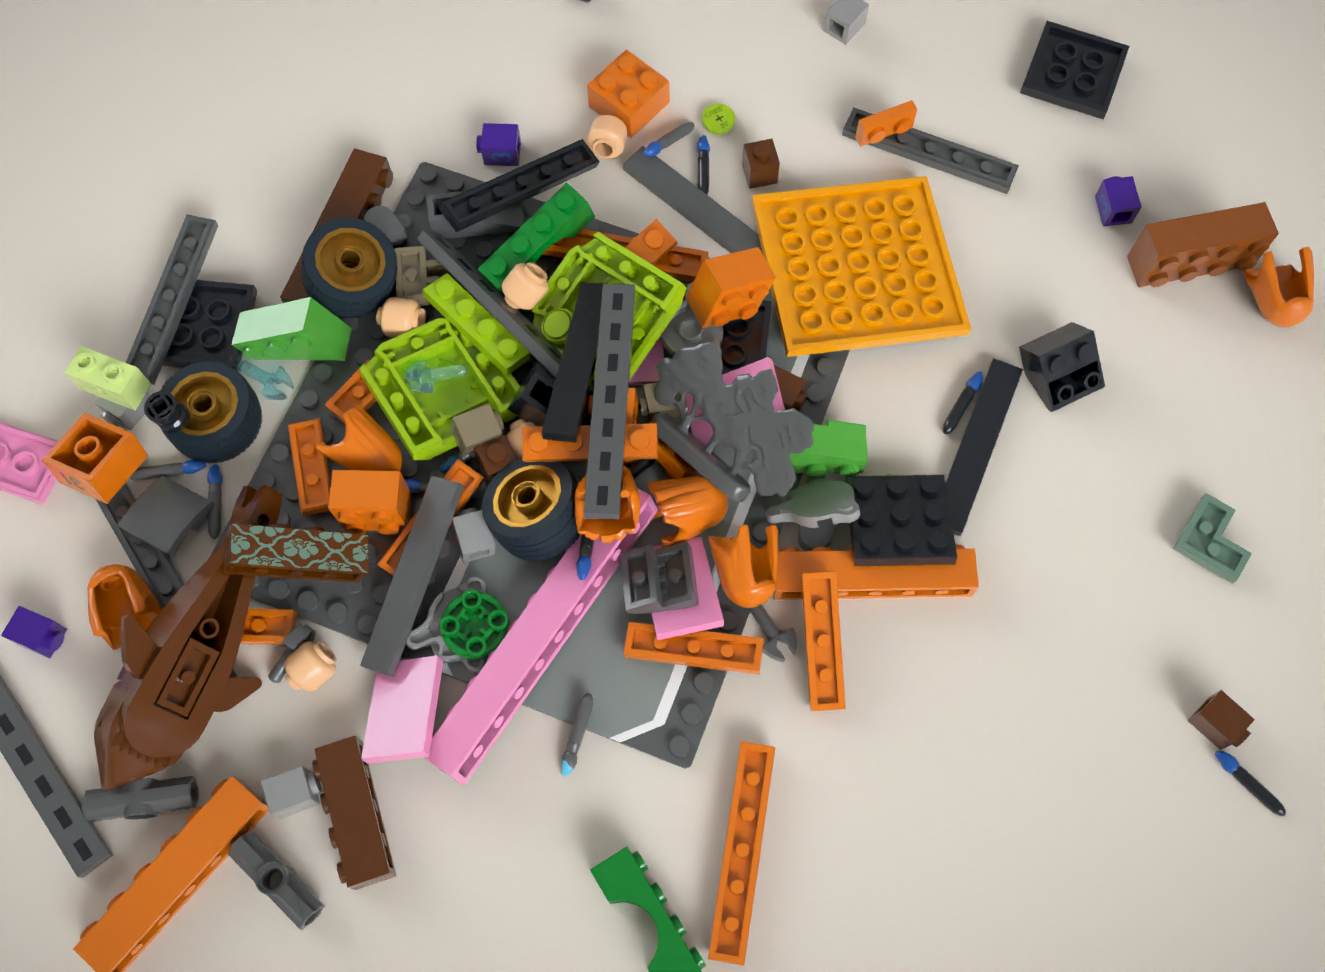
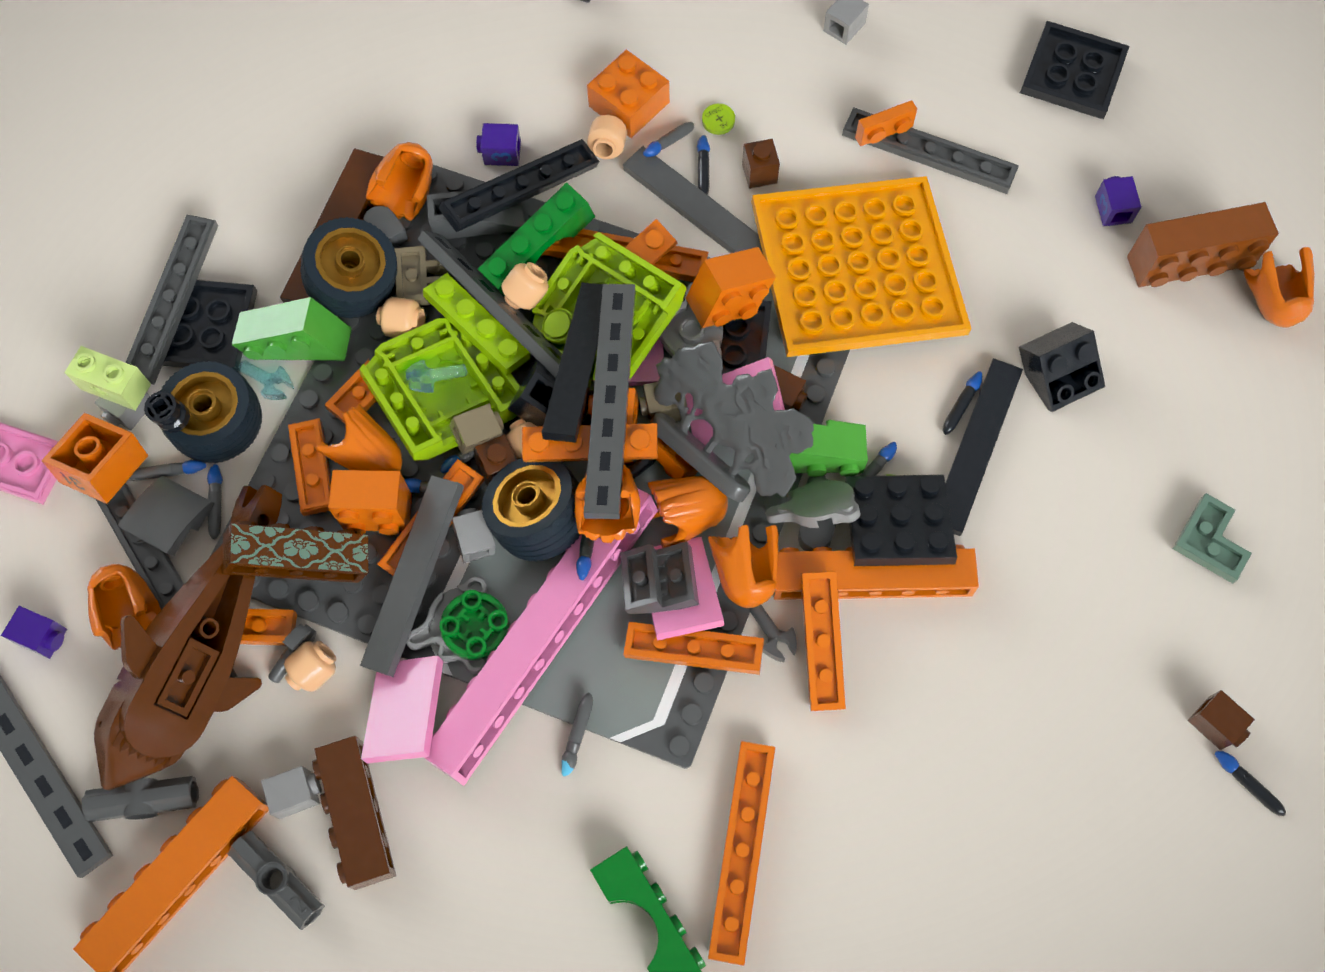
(402, 180): none -> orange hair
(878, 463): none -> piece

